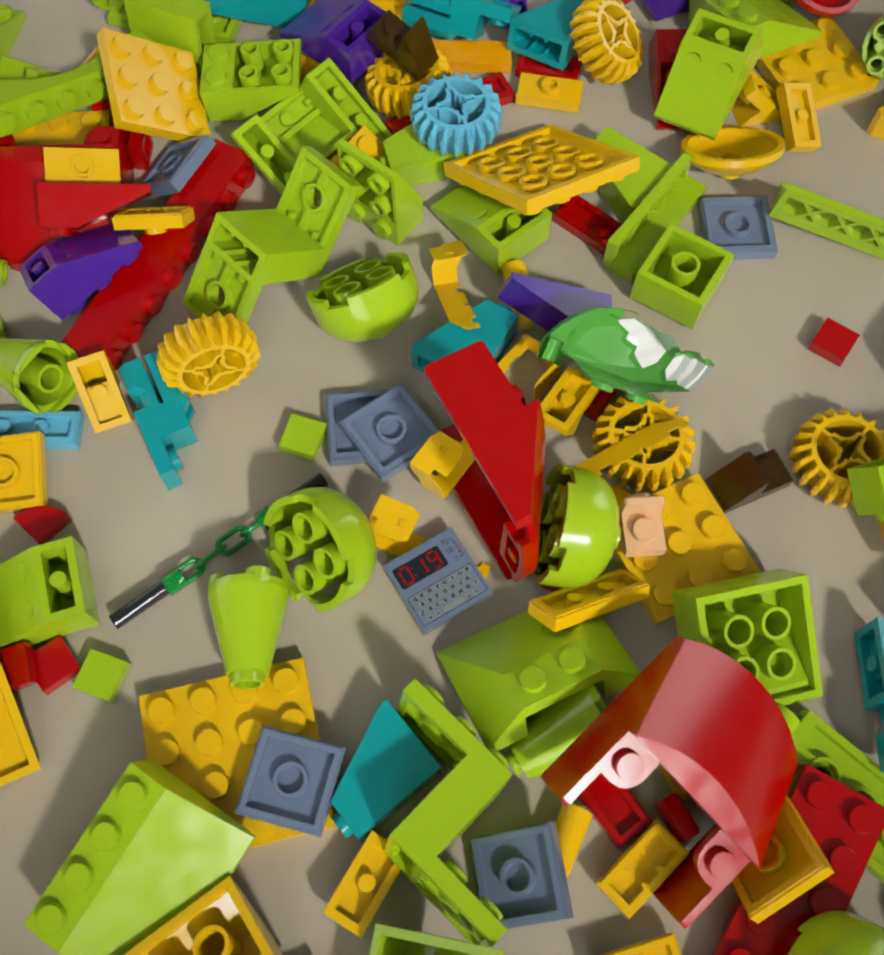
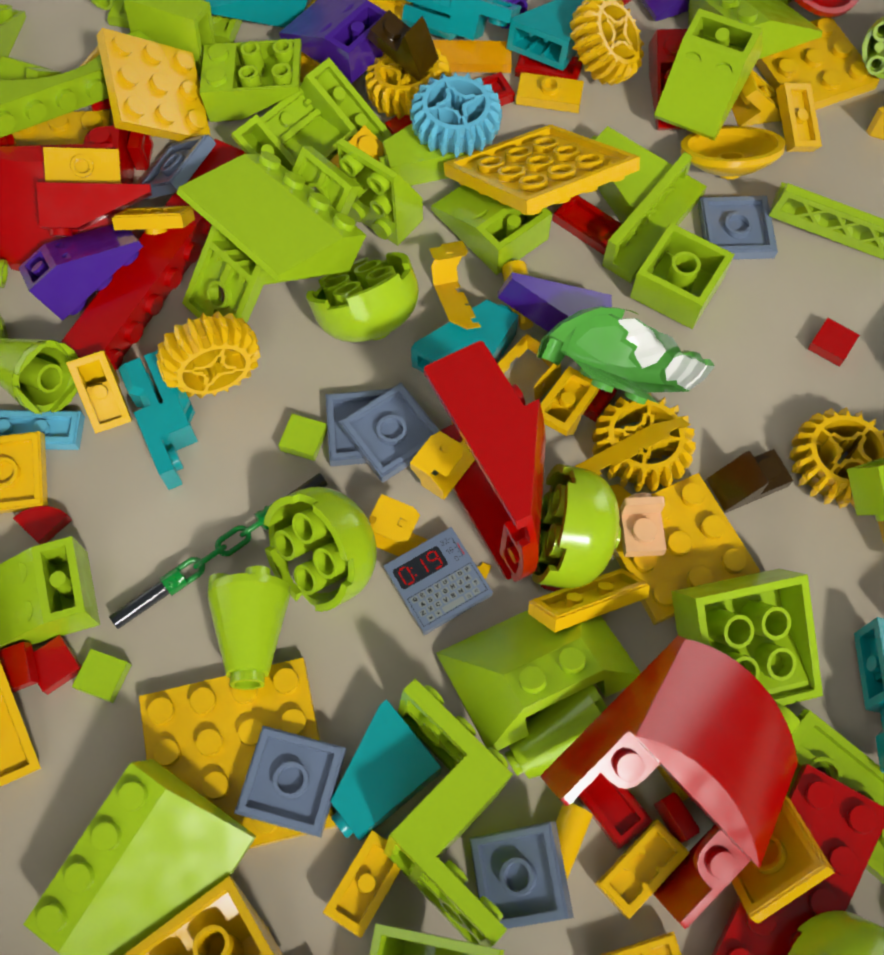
(275, 217): none -> lime slope

